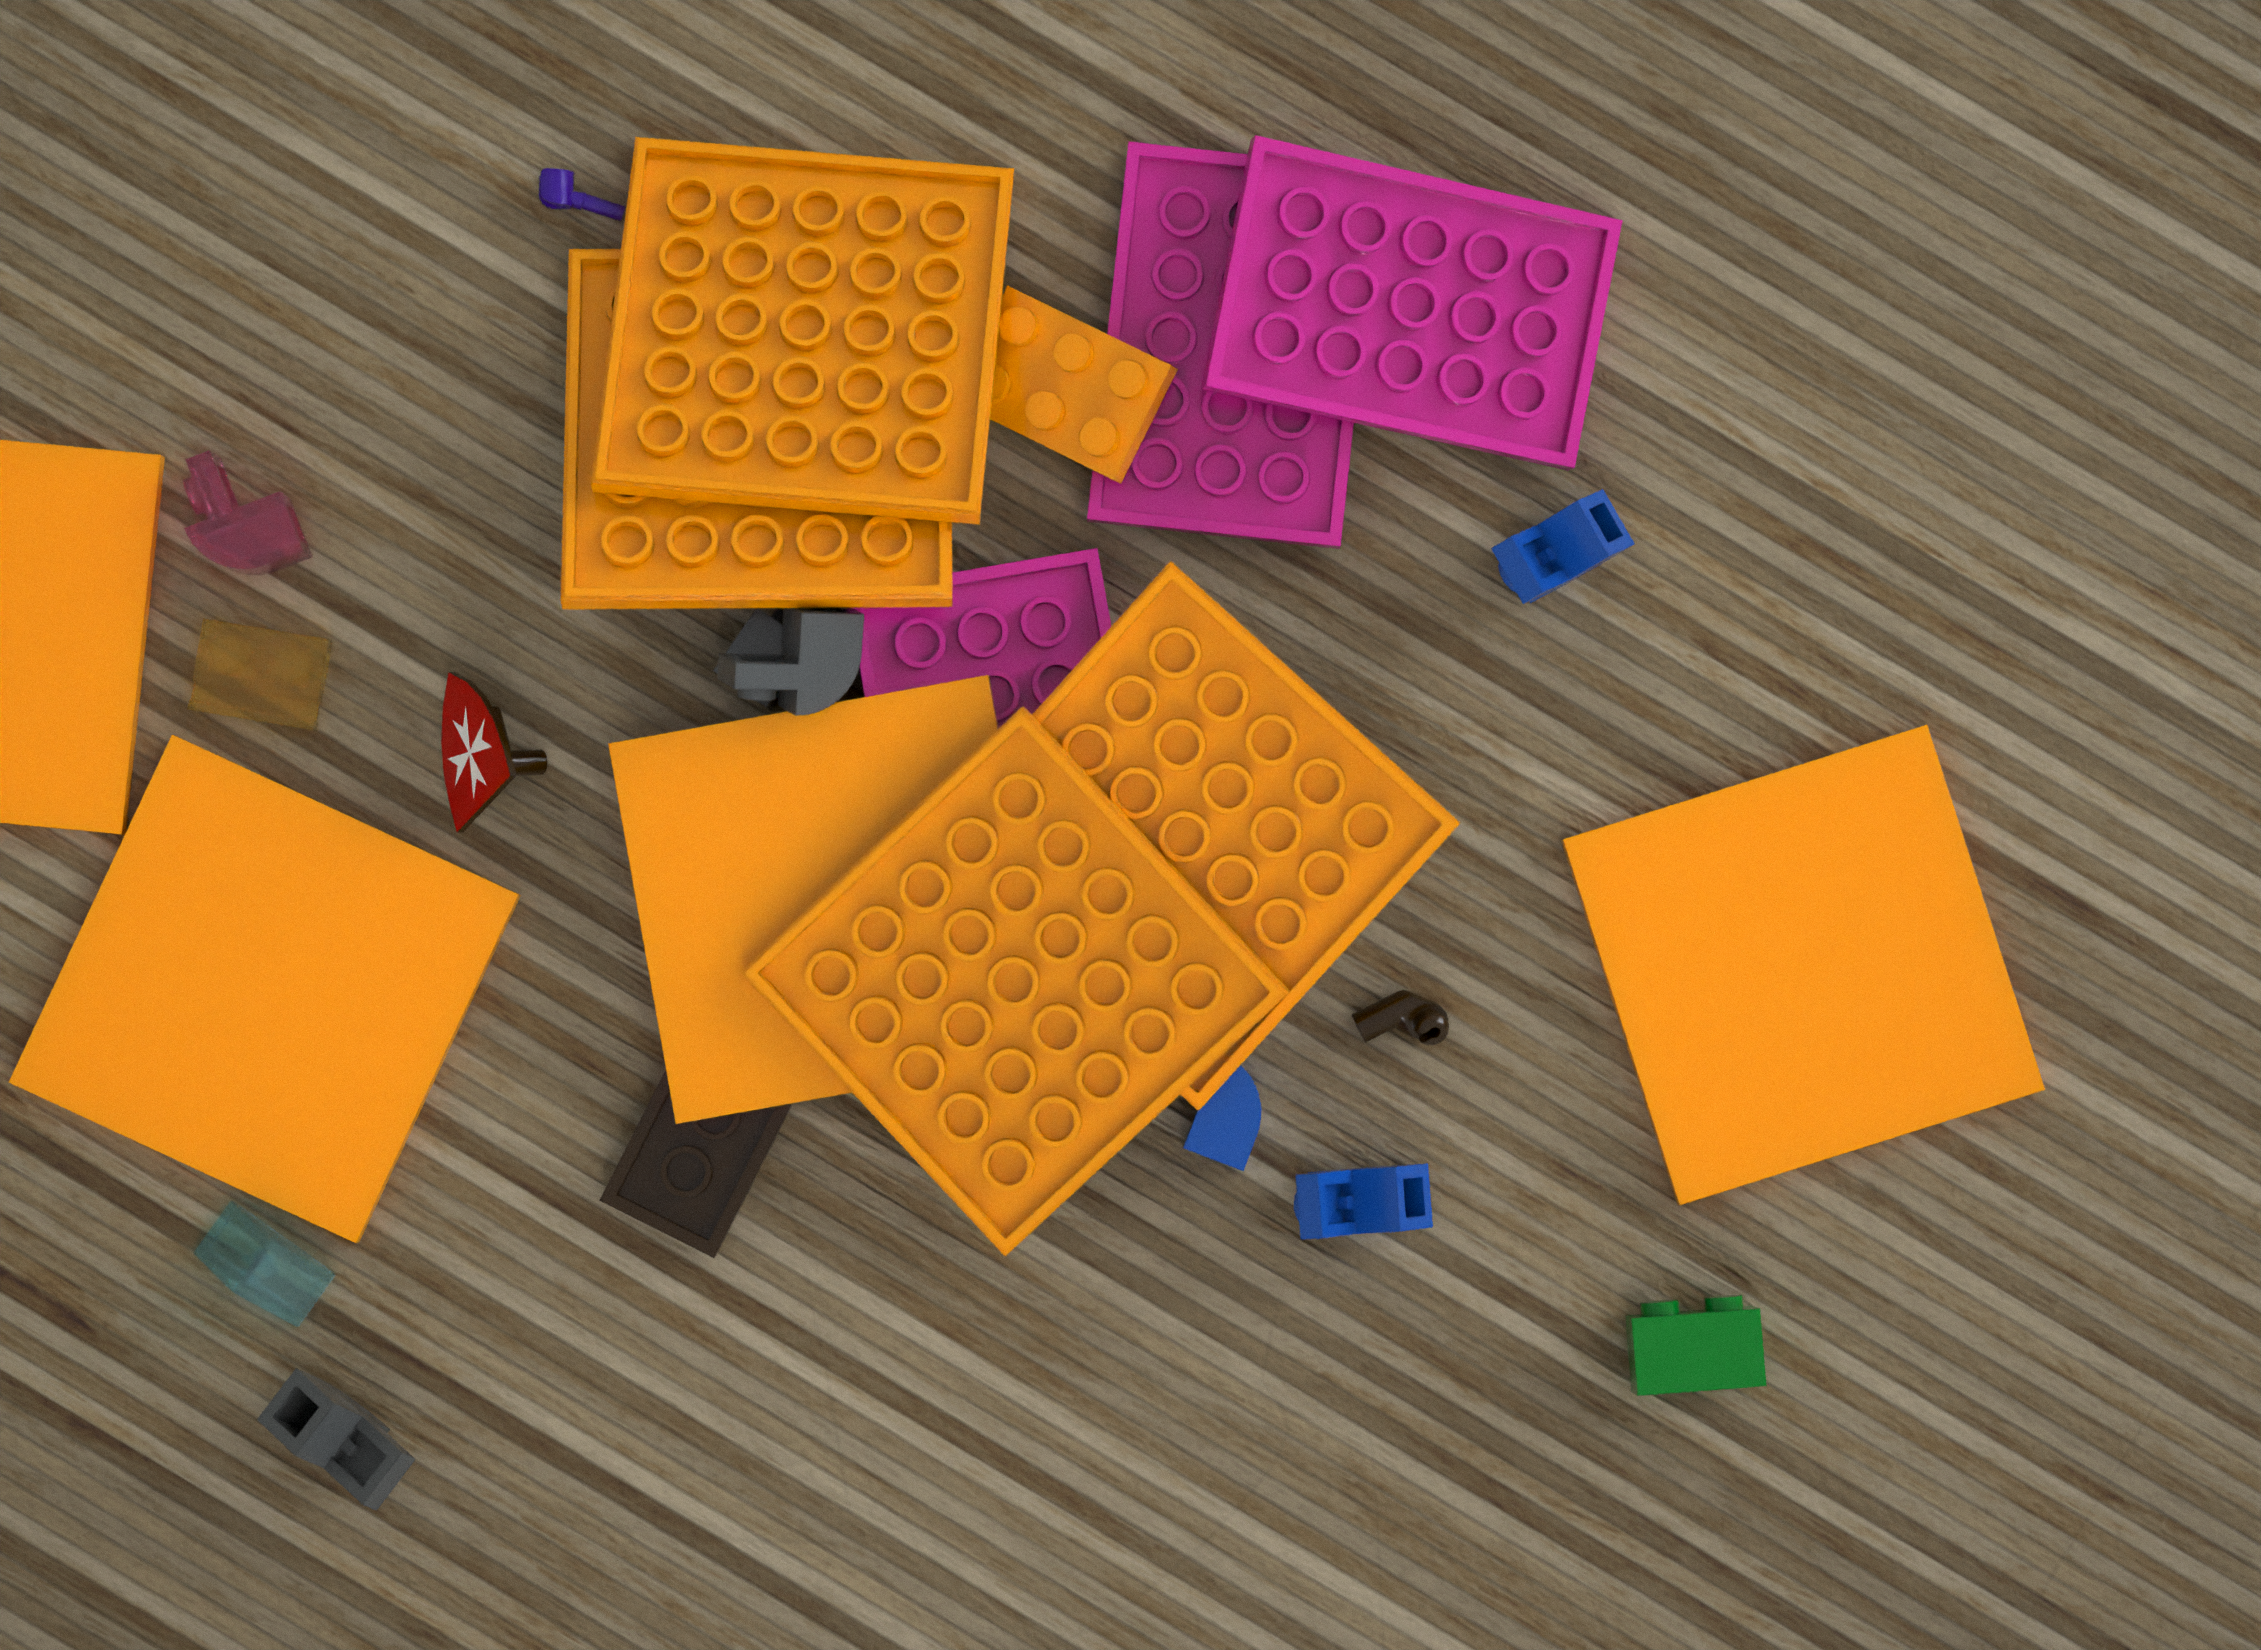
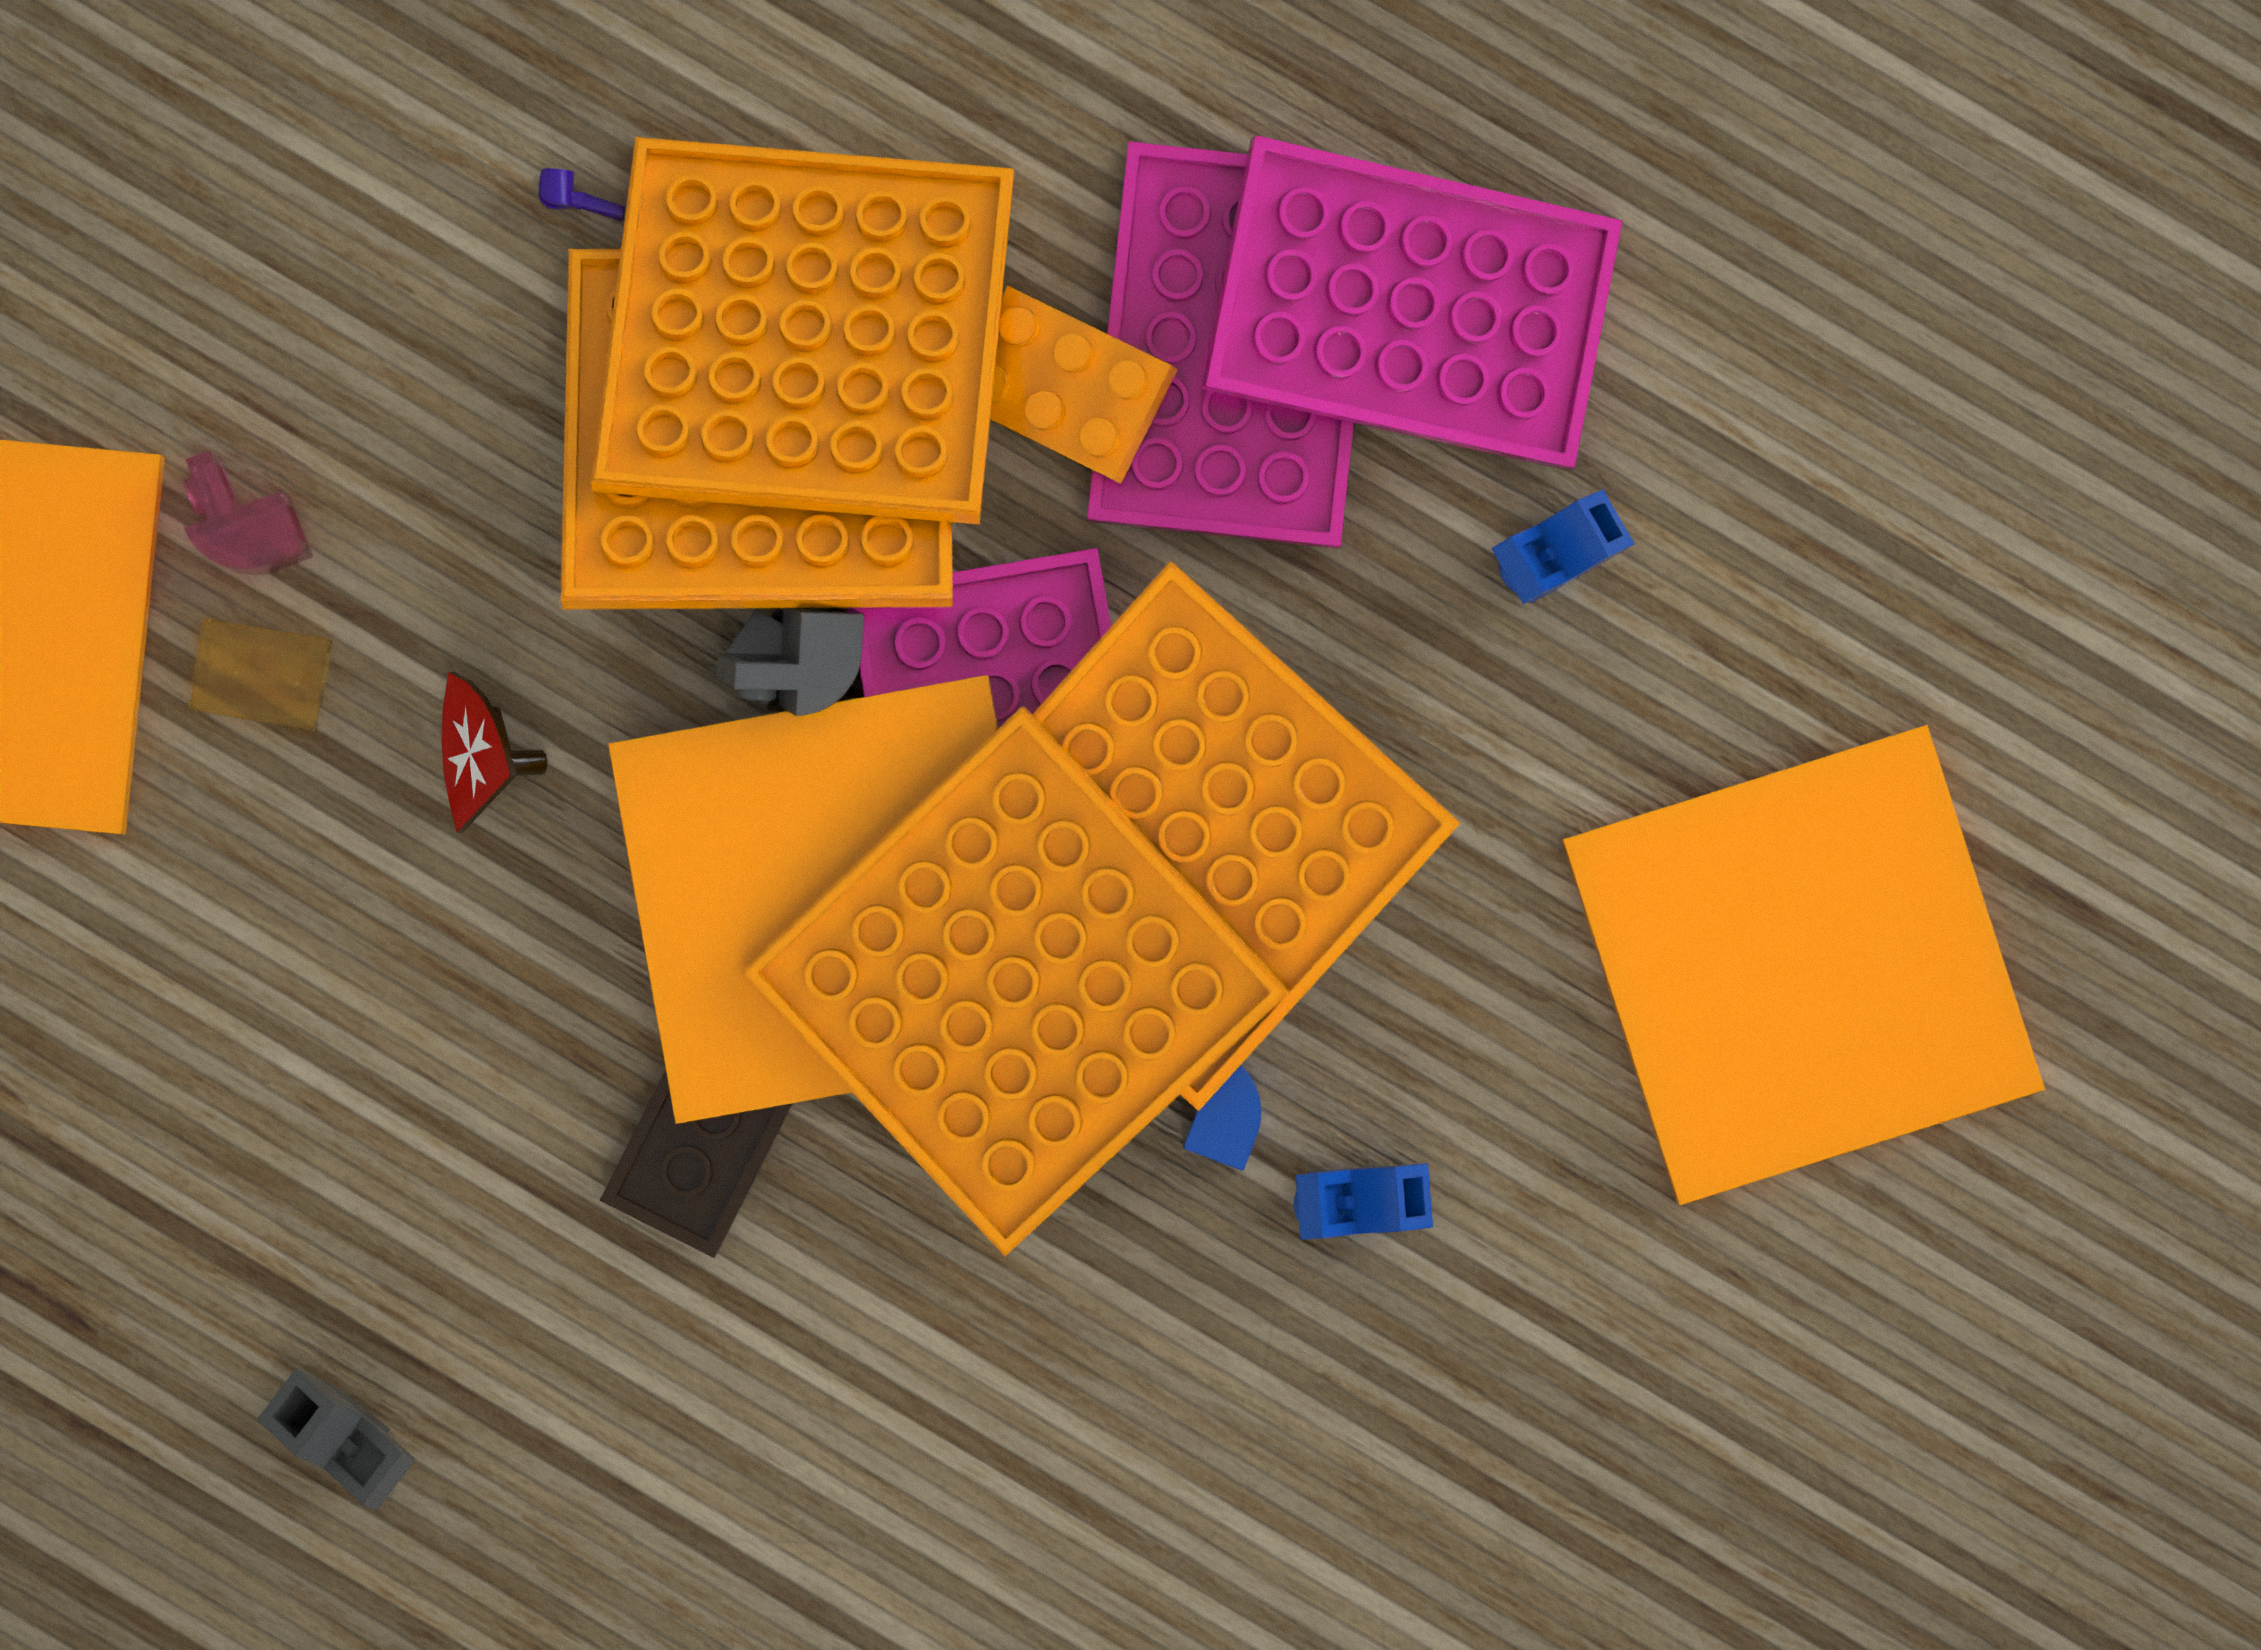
(263, 1265): clear light blue slope -> none
(265, 989): light orange tile -> none
(1406, 1013): dark brown arm -> none
(1695, 1347): green brick -> none

